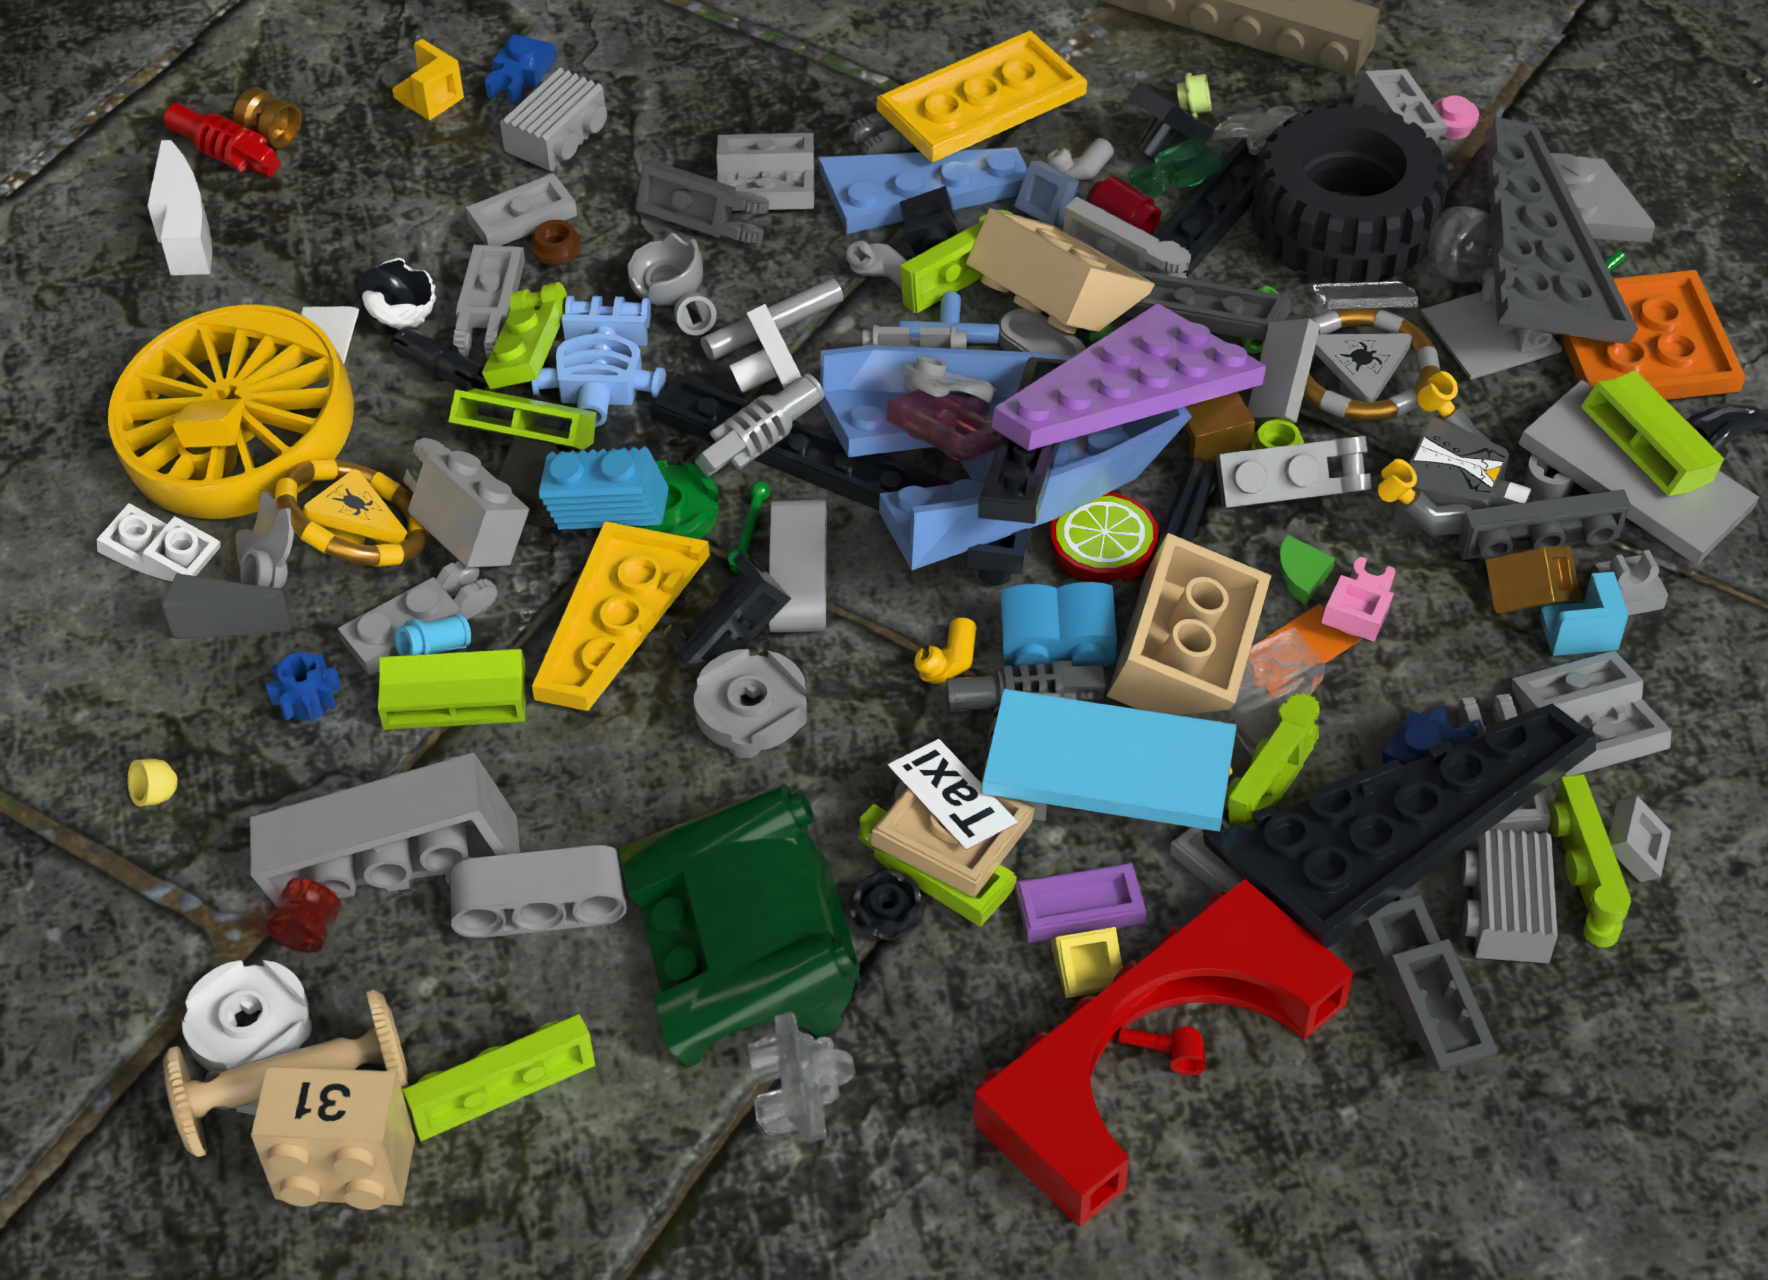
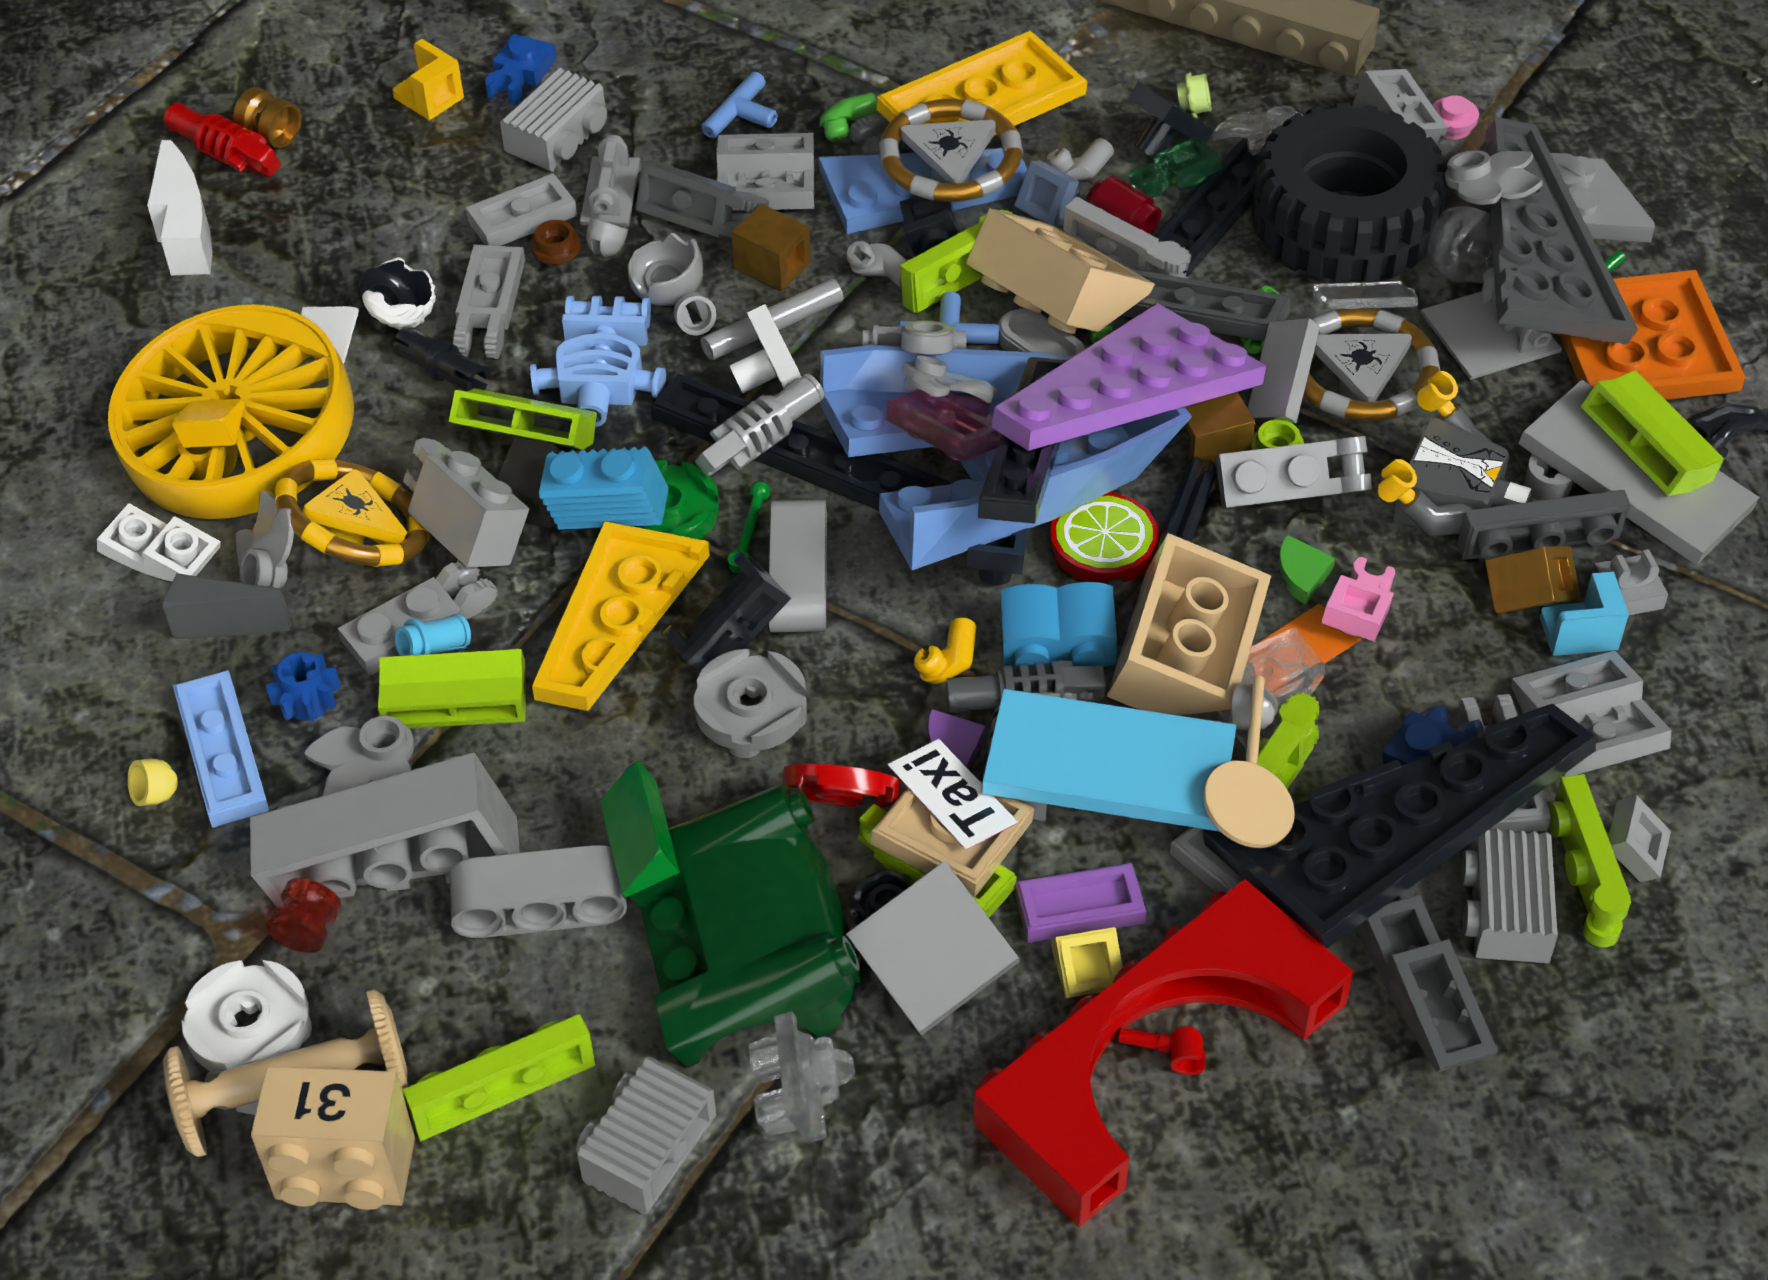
(220, 749): none -> light blue tile
(358, 755): none -> light grey plate
(526, 336): lime plate -> none
(605, 237): none -> light grey hinge
(611, 184): none -> light grey hinge
(638, 831): none -> green slope
(645, 1134): none -> light grey brick
(740, 105): none -> medium blue piece
(771, 247): none -> pearl gold panel
(841, 784): none -> red tile
(846, 110): none -> bright green arm
(927, 337): none -> light grey tile
(933, 948): none -> light grey tile
(950, 149): none -> light grey piece
(958, 735): none -> medium lavender tile
(1241, 706): none -> light grey hinge
(1246, 798): none -> tan piece
(1487, 178): none -> light grey plate

